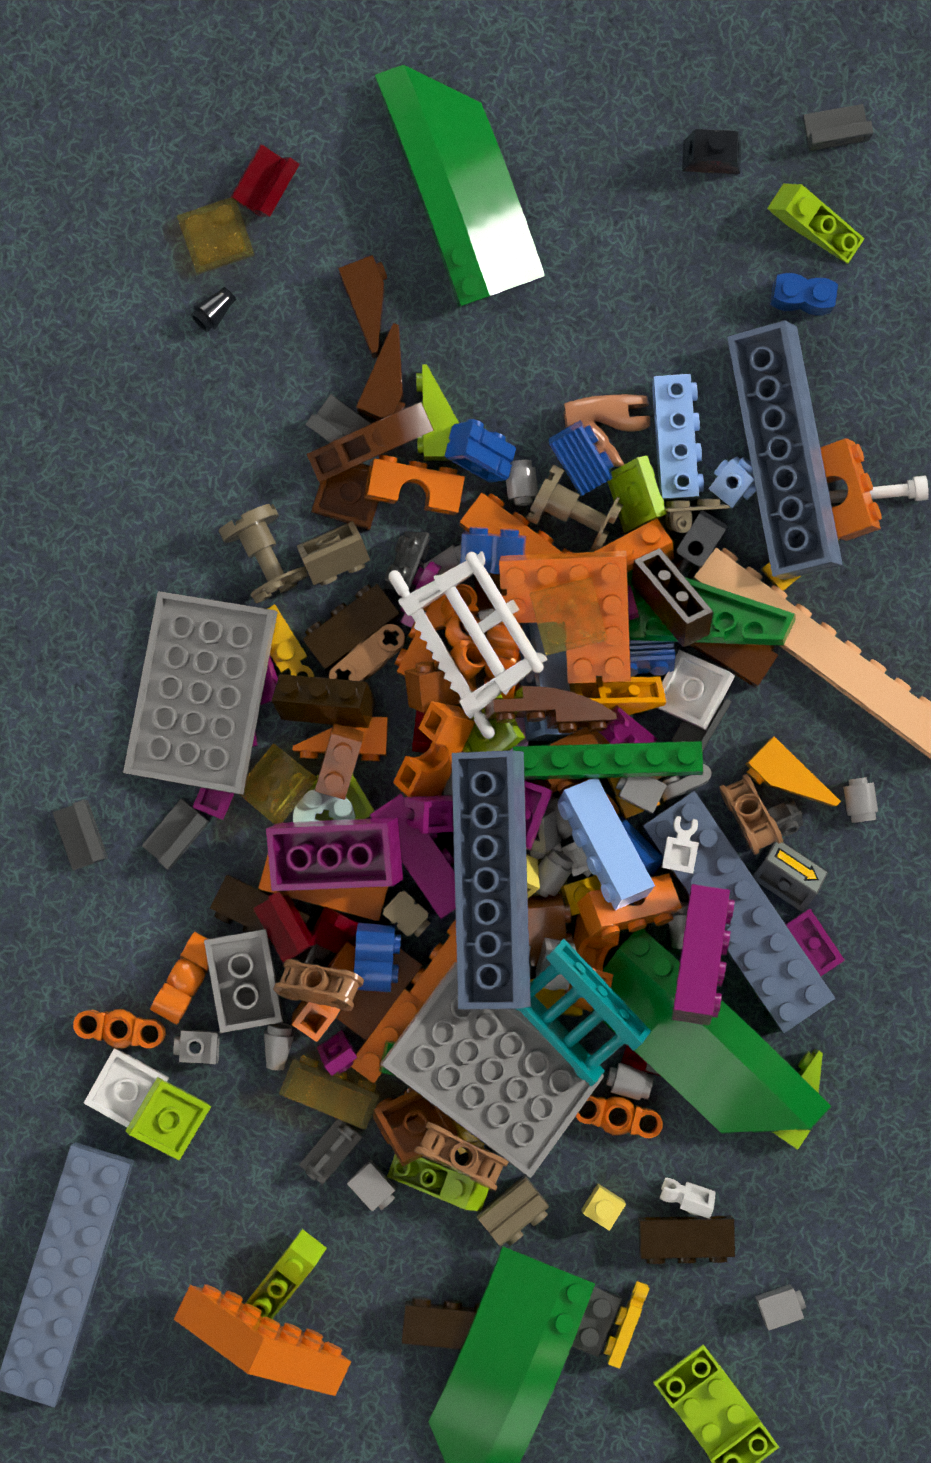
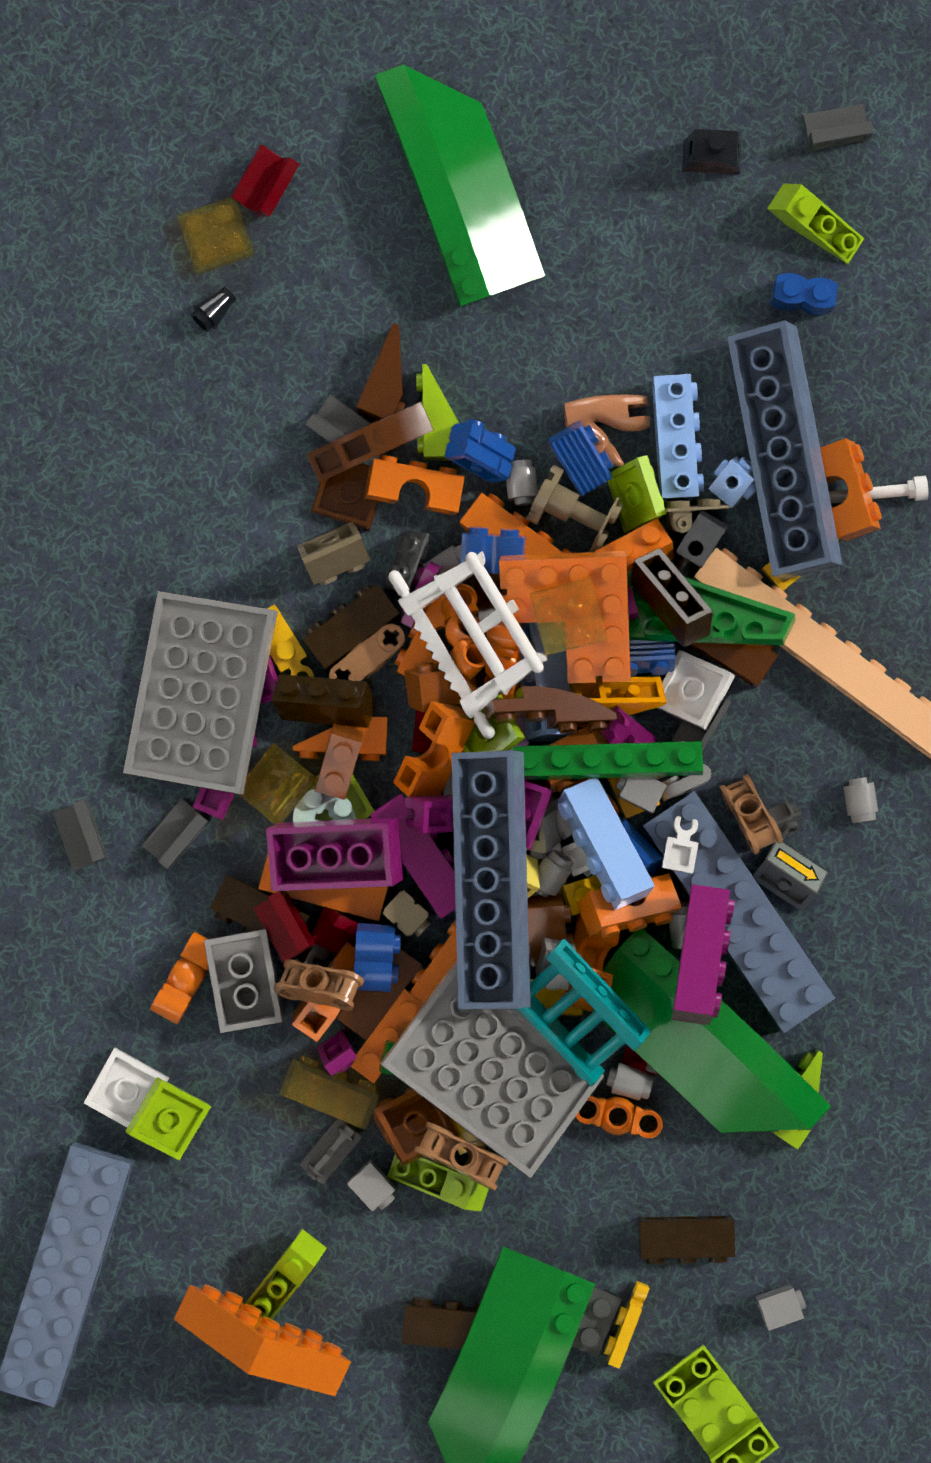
(104, 1028): orange piece -> none
(209, 1046): light grey brick -> none
(258, 543): dark tan piece -> none
(278, 1042): light grey cone -> none
(366, 294): reddish brown slope -> none
(513, 1211): dark tan brick -> none
(603, 1207): light yellow brick -> none
(692, 1198): white plate -> none
(783, 771): light orange slope -> none
(815, 942): magenta plate -> none

